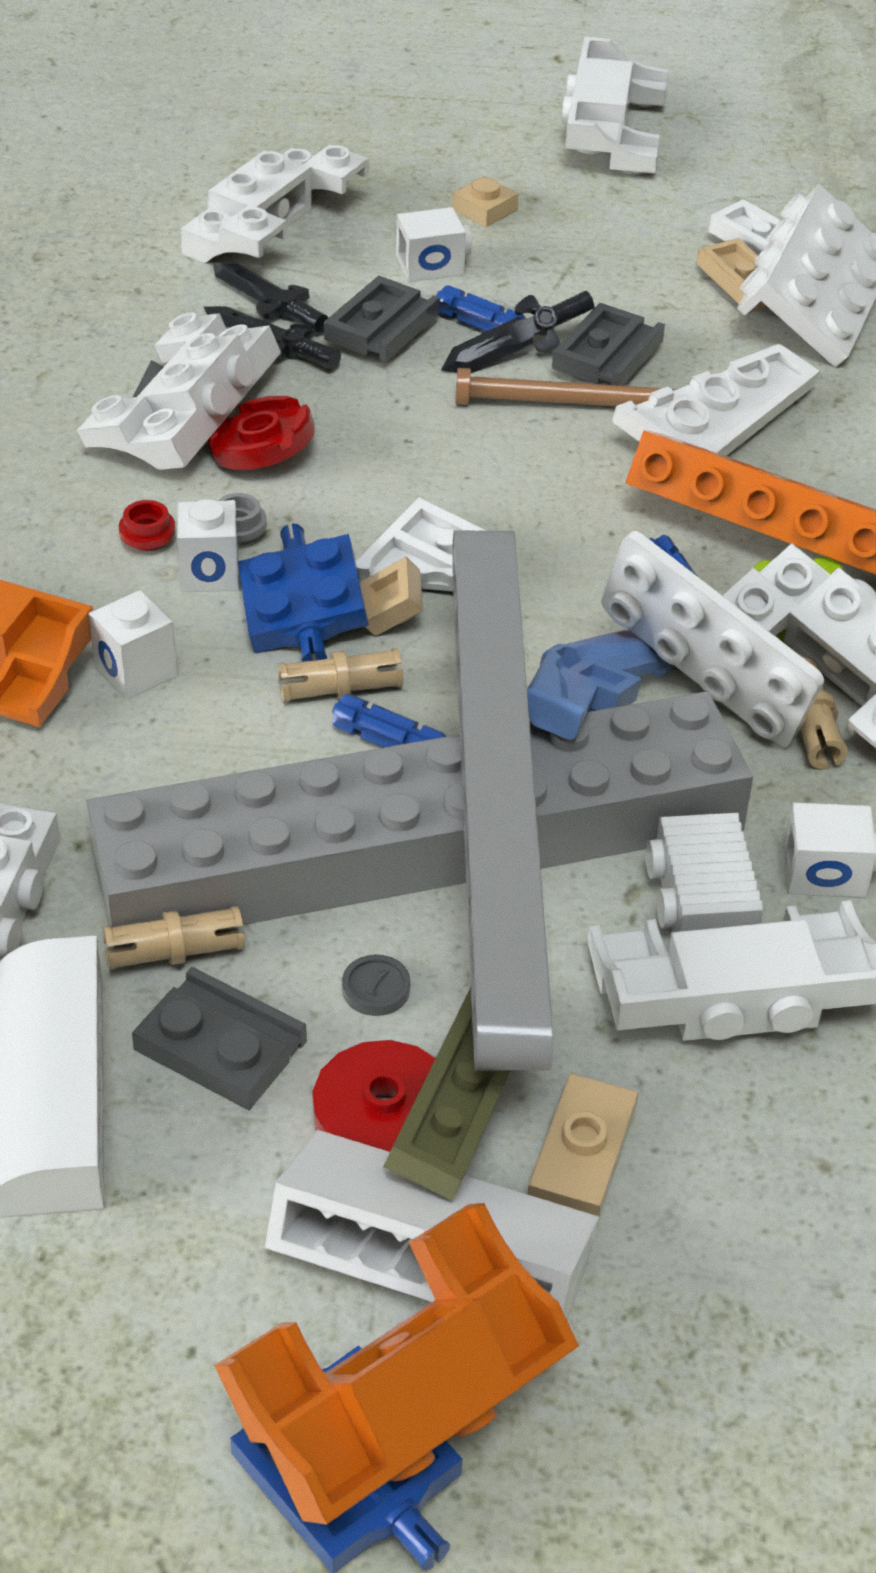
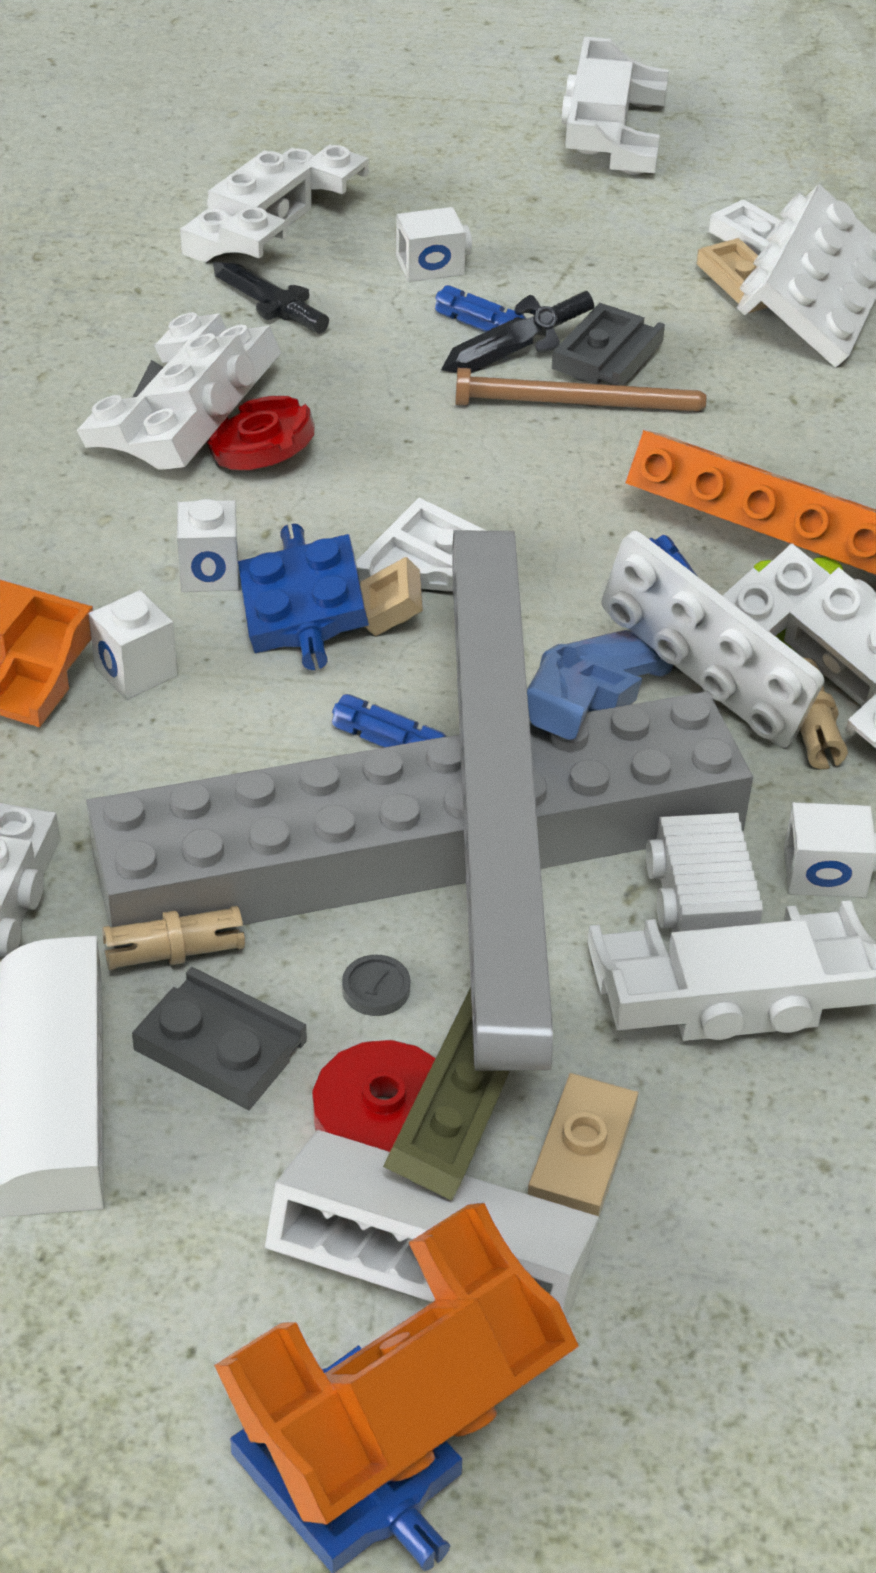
(146, 525): red plate -> none
(249, 516): light grey plate -> none
(293, 342): black sword -> none
(340, 674): tan pin -> none
(381, 318): dark grey plate -> none
(485, 201): tan plate -> none
(725, 406): white wing -> none

